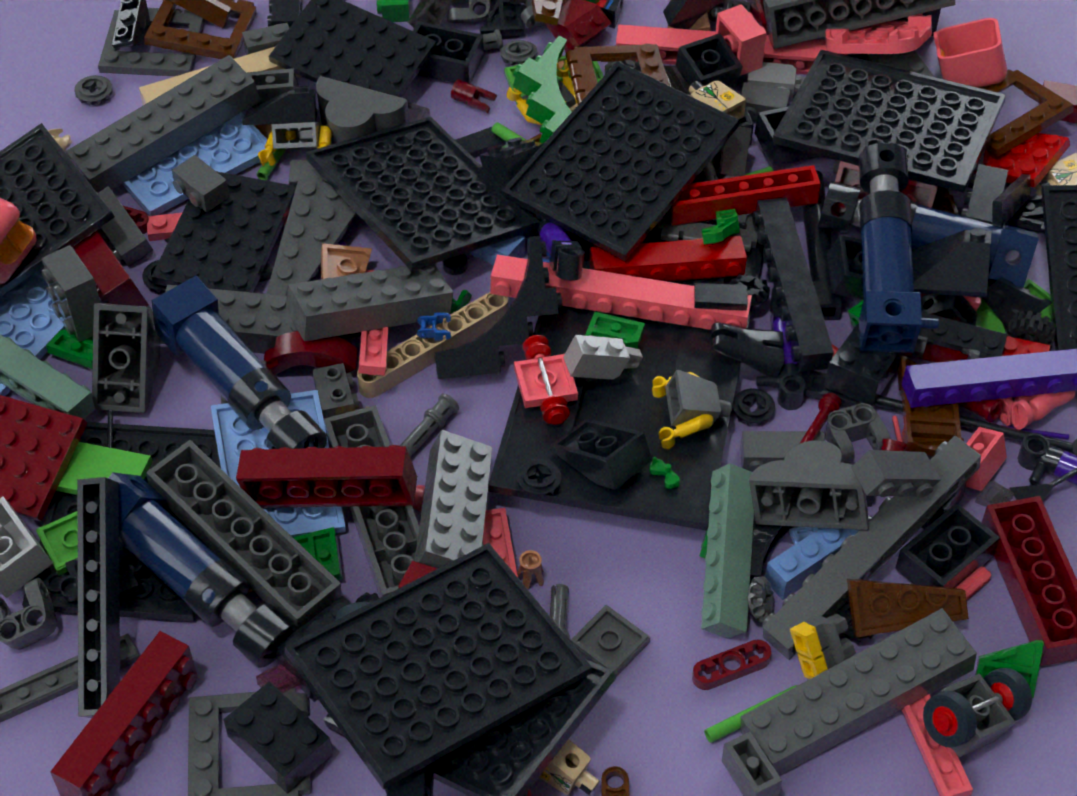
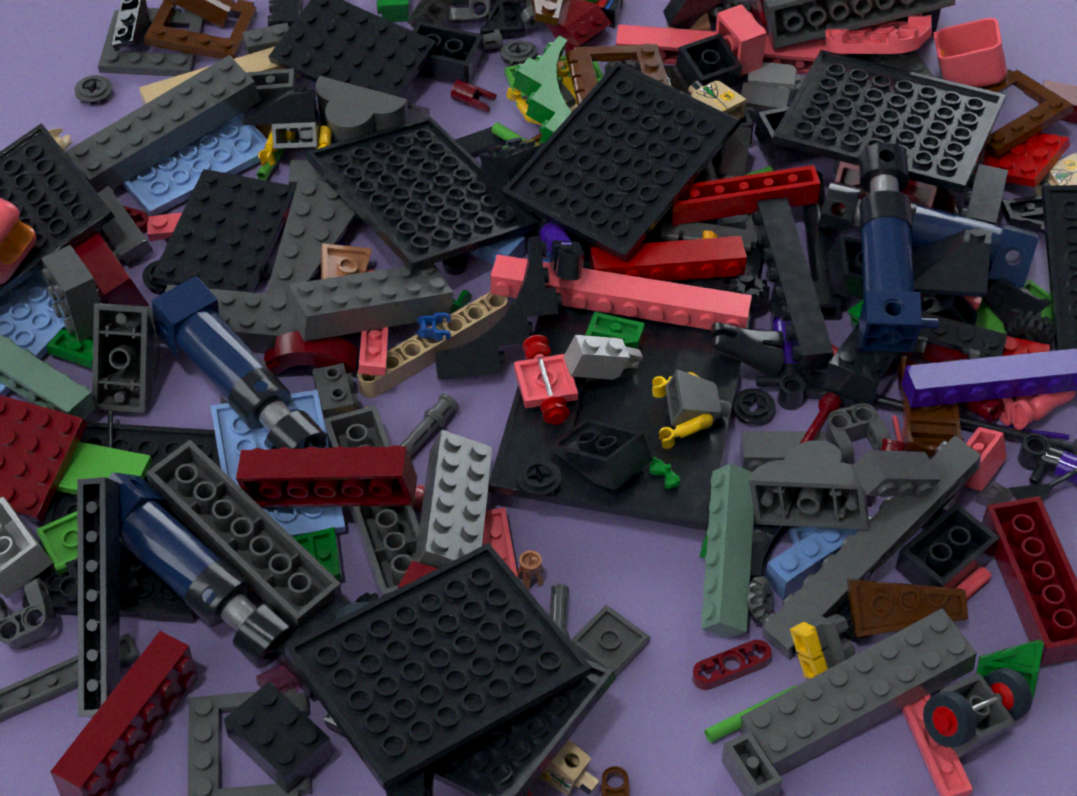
(200, 183): dark grey brick -> none
(720, 296): black tile -> none
(724, 227): green piece -> none
(1011, 200): black tile -> none

